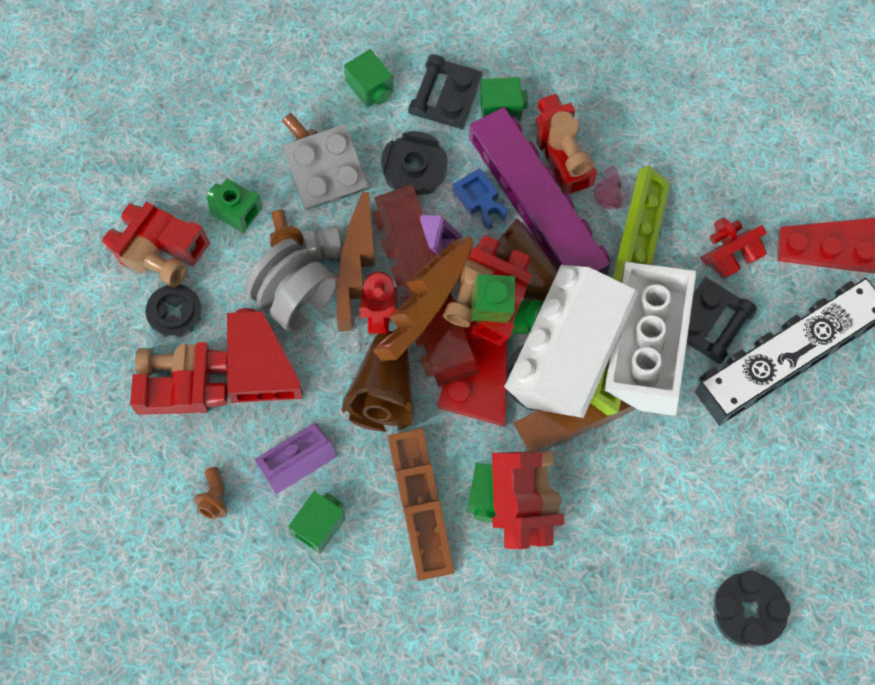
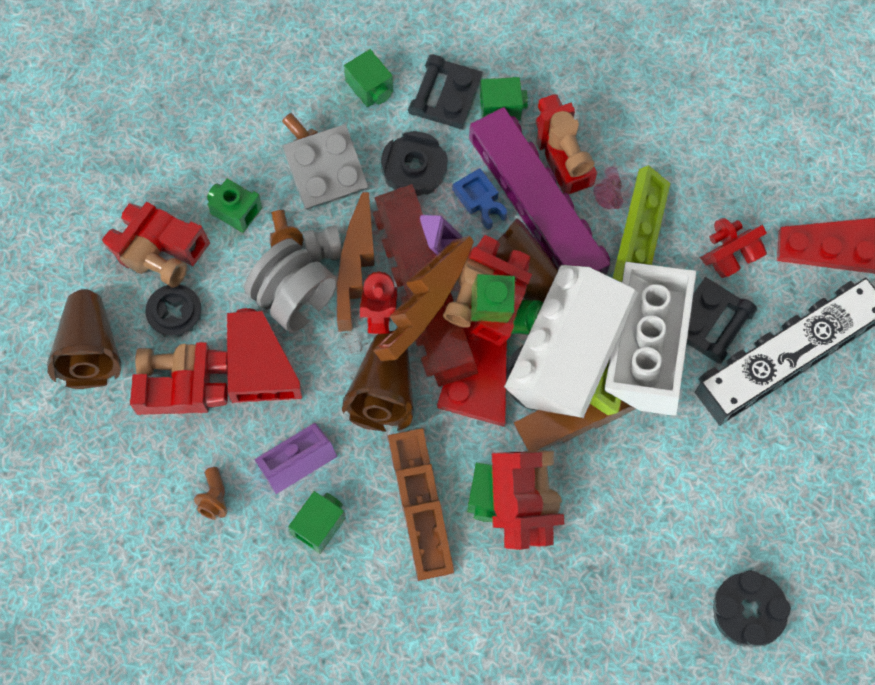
(84, 344): none -> reddish brown cone

